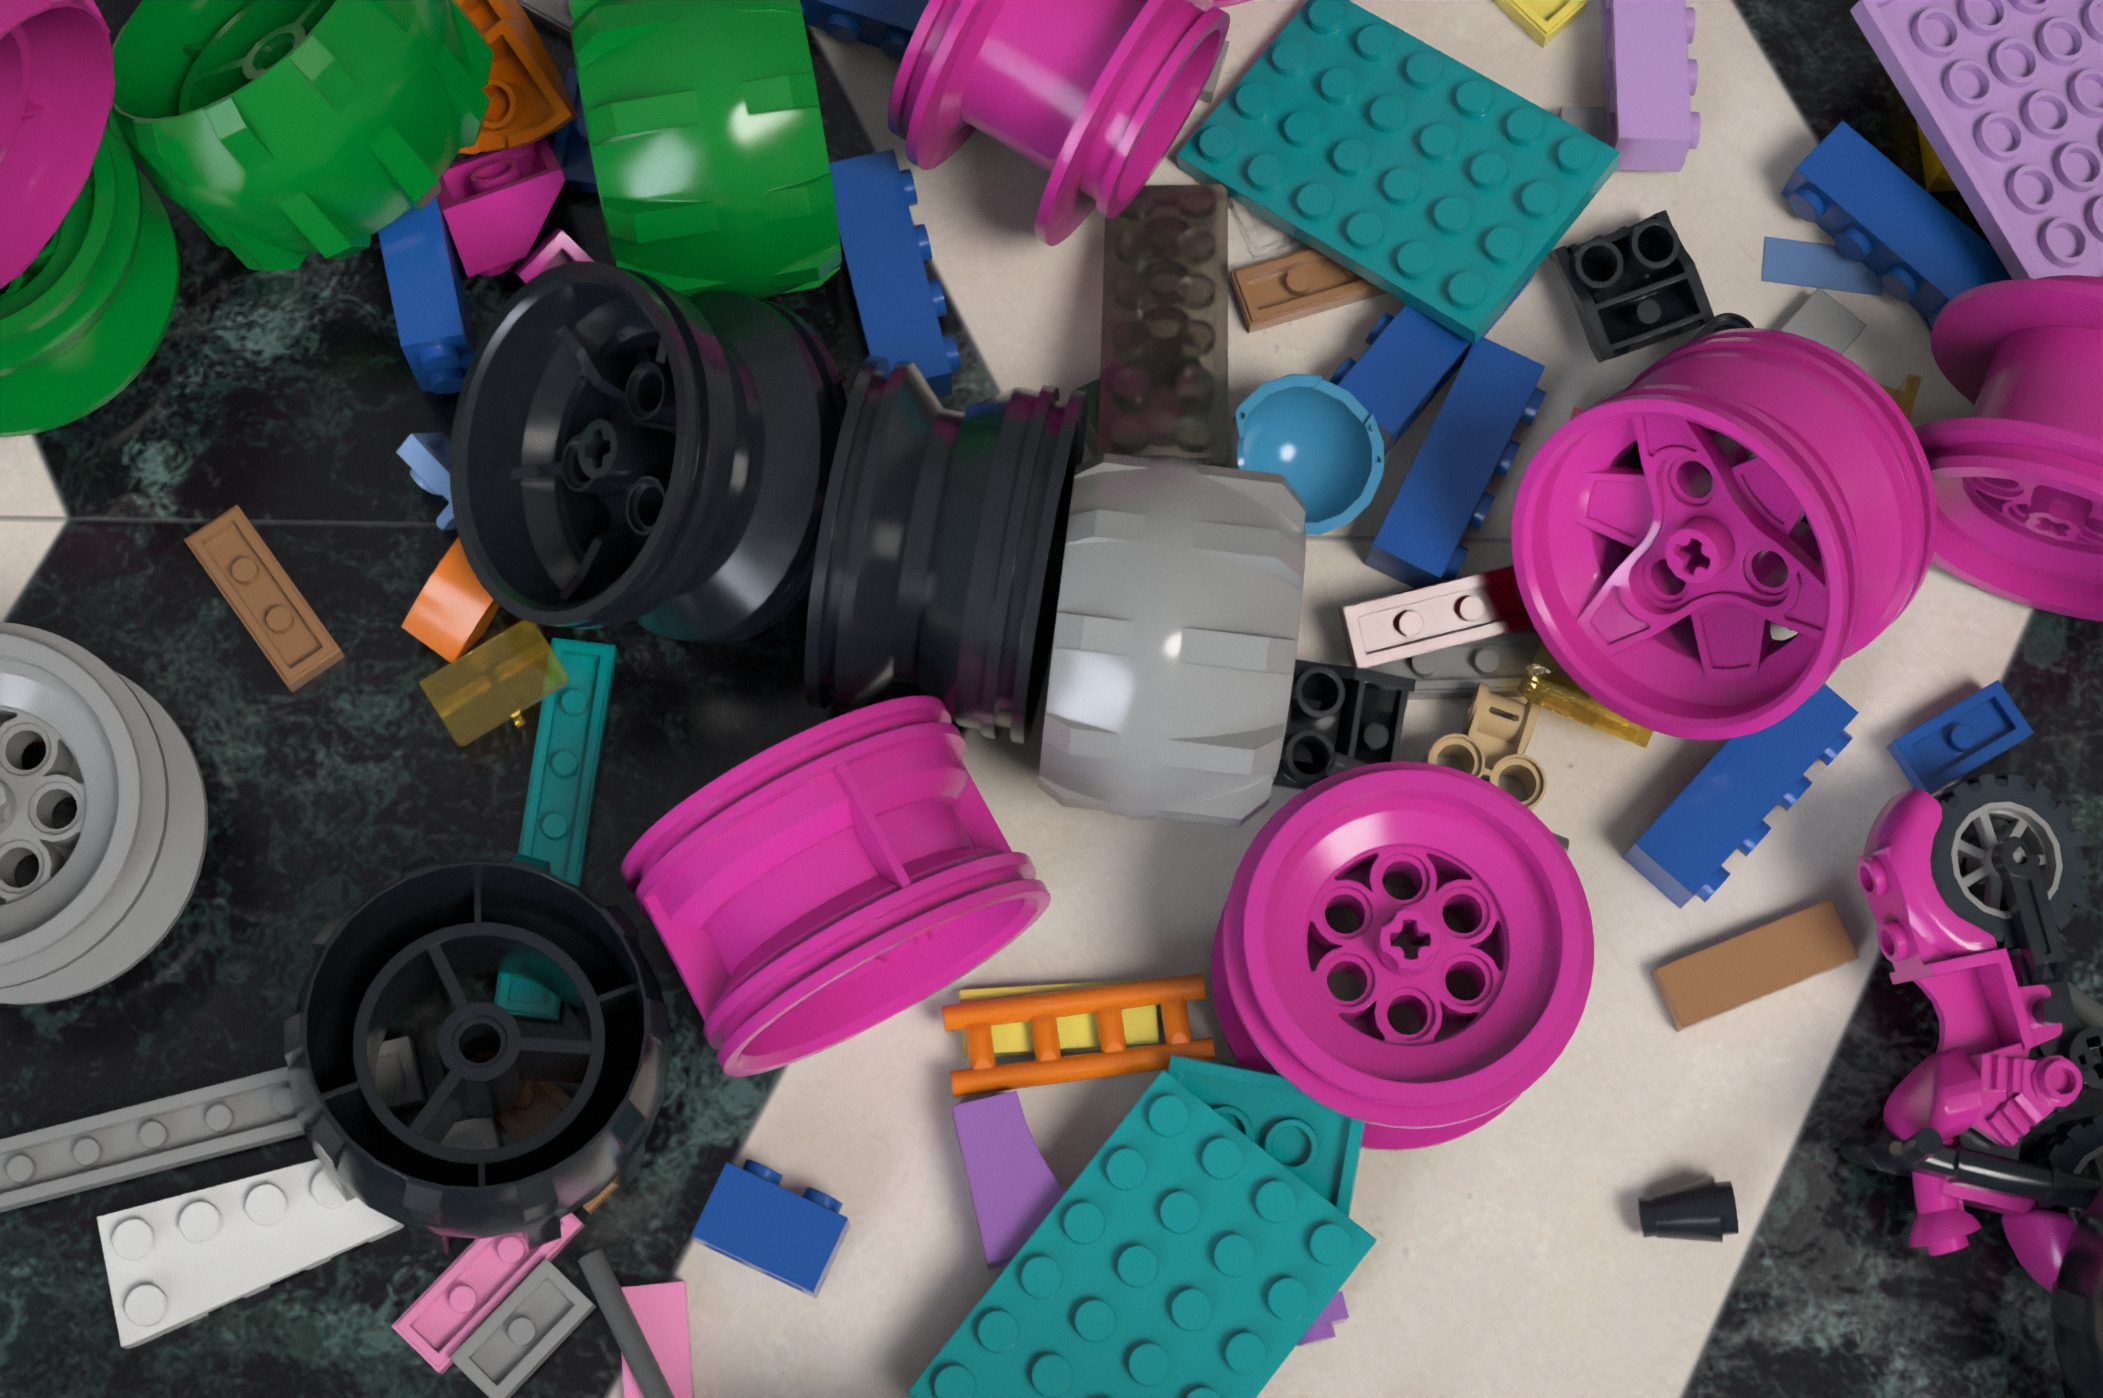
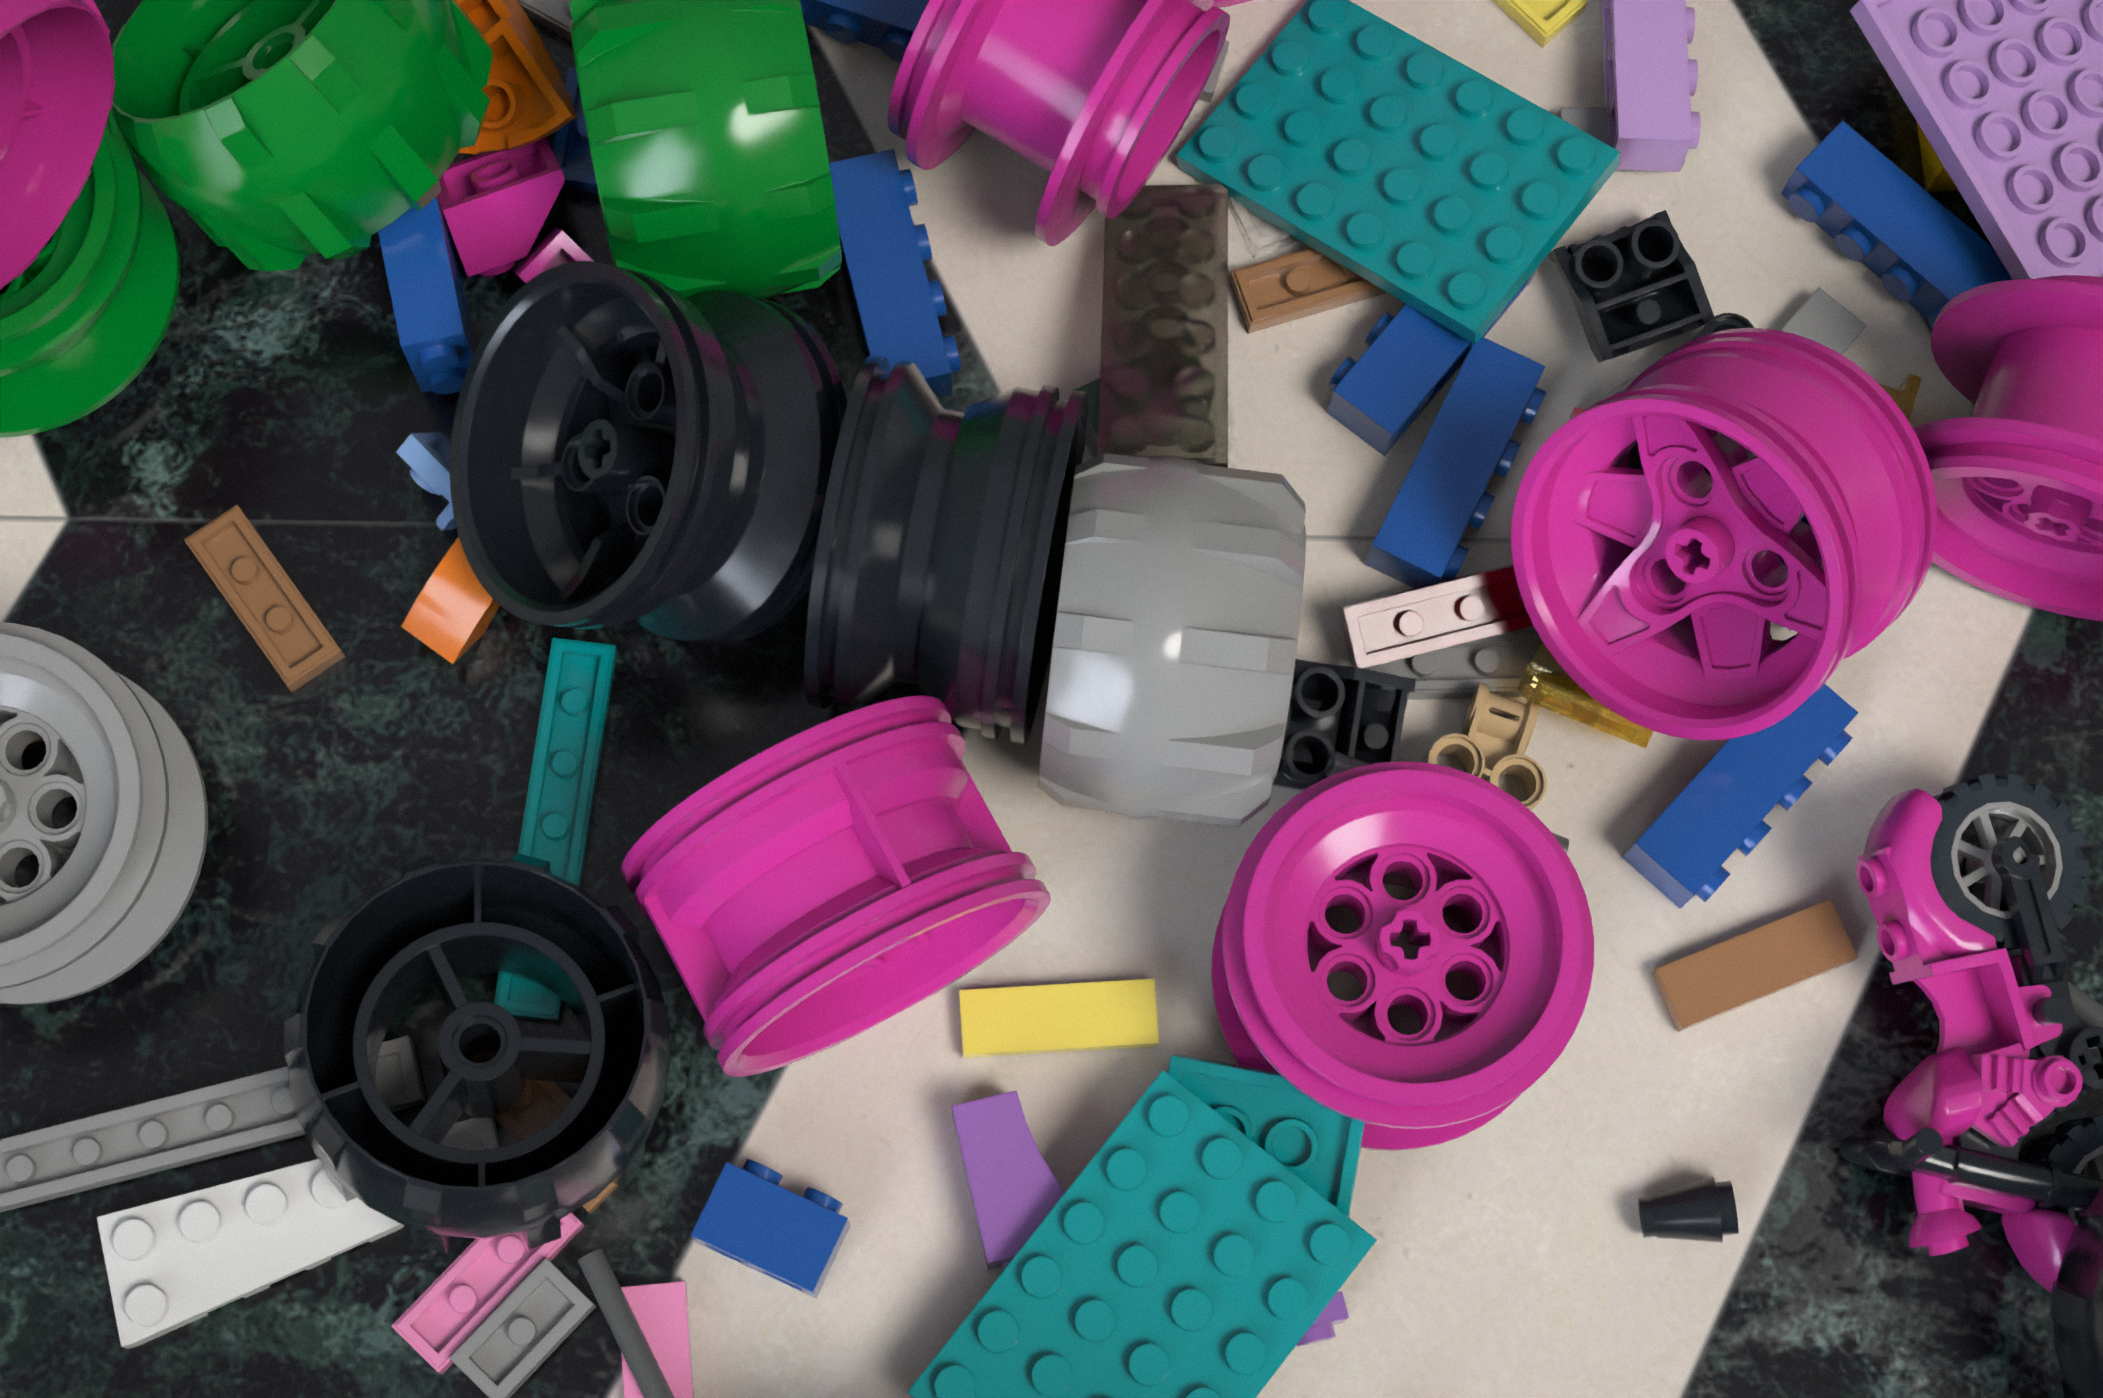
(495, 682): clear yellow panel -> none
(1042, 1012): orange bar -> none
(1317, 441): dark azure cylinder -> none
(1816, 266): medium blue sticker -> none
(1960, 739): blue plate -> none

